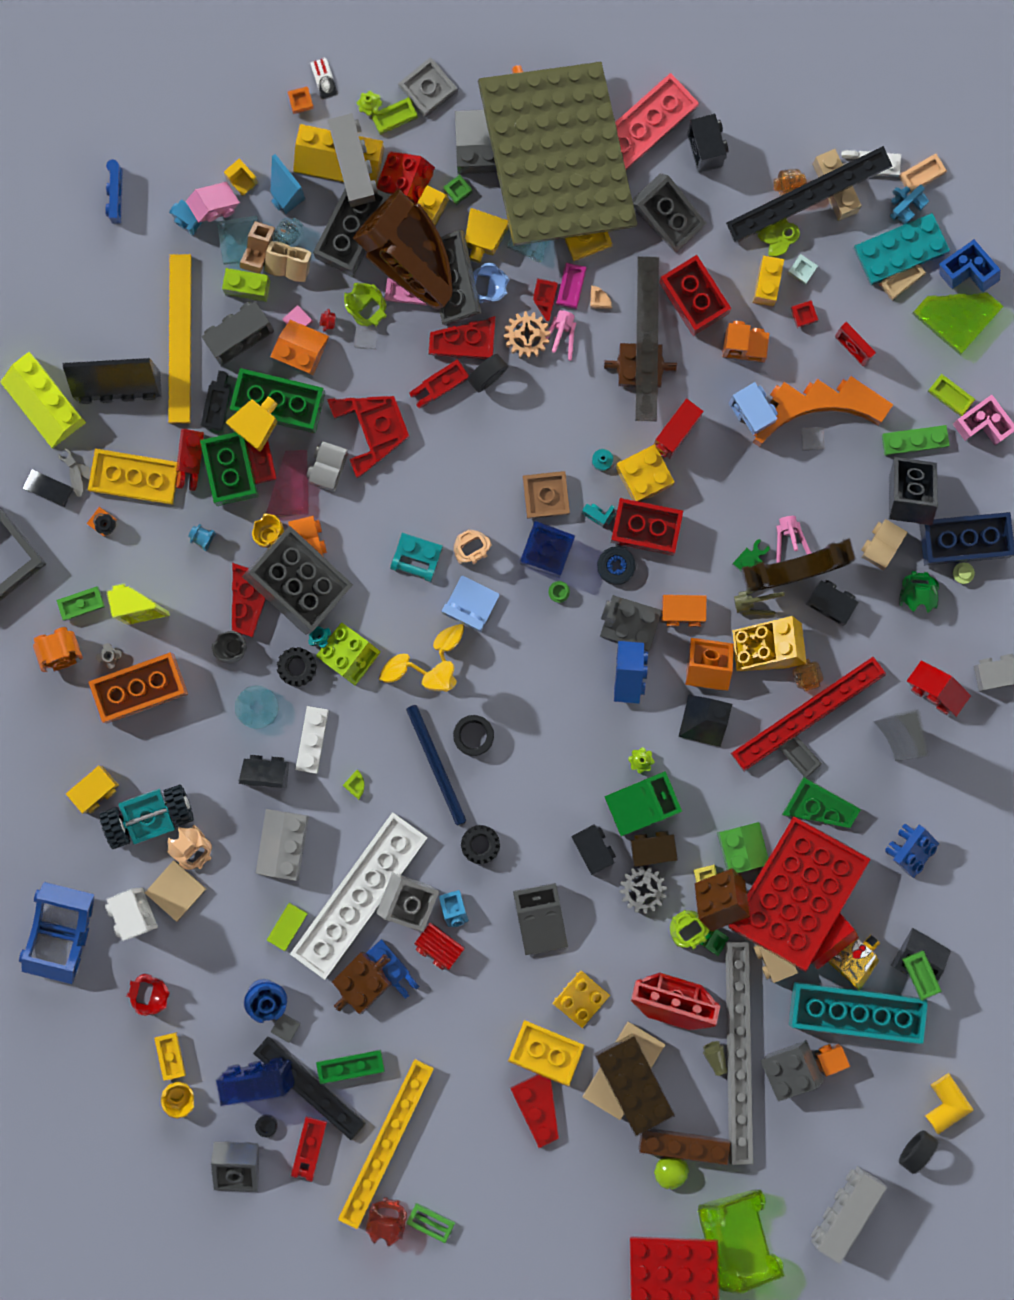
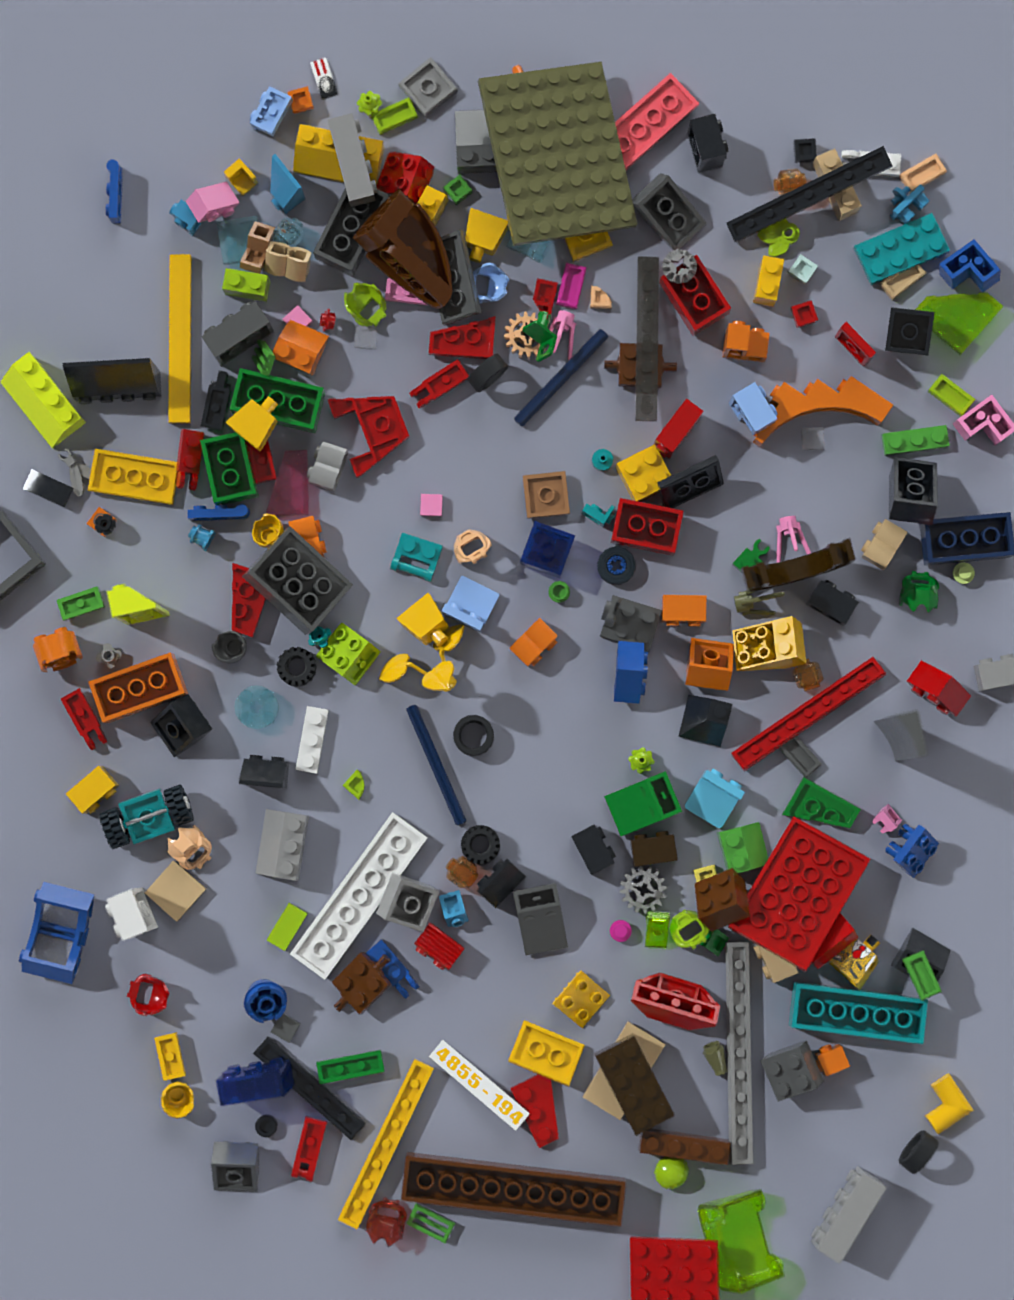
(83, 717): none -> red hinge
(181, 725): none -> black slope
(221, 512): none -> blue plate
(262, 361): none -> bright green tile
(270, 111): none -> light blue bracket
(425, 621): none -> yellow torso
(431, 505): none -> bright pink tile
(461, 872): none -> clear orange head
(479, 1085): none -> white sticker
(500, 883): none -> black slope
(513, 1189): none -> reddish brown brick
(534, 642): none -> orange brick
(540, 333): none -> green bracket
(561, 377): none -> dark blue axle
(620, 930): none -> dark pink plate
(657, 929): none -> clear neon green slope
(683, 275): none -> light grey gear
(691, 482): none -> black tile
(714, 798): none -> medium azure bracket
(804, 150): none -> black plate
(888, 818): none -> bright pink tile
(909, 331): none -> black brick

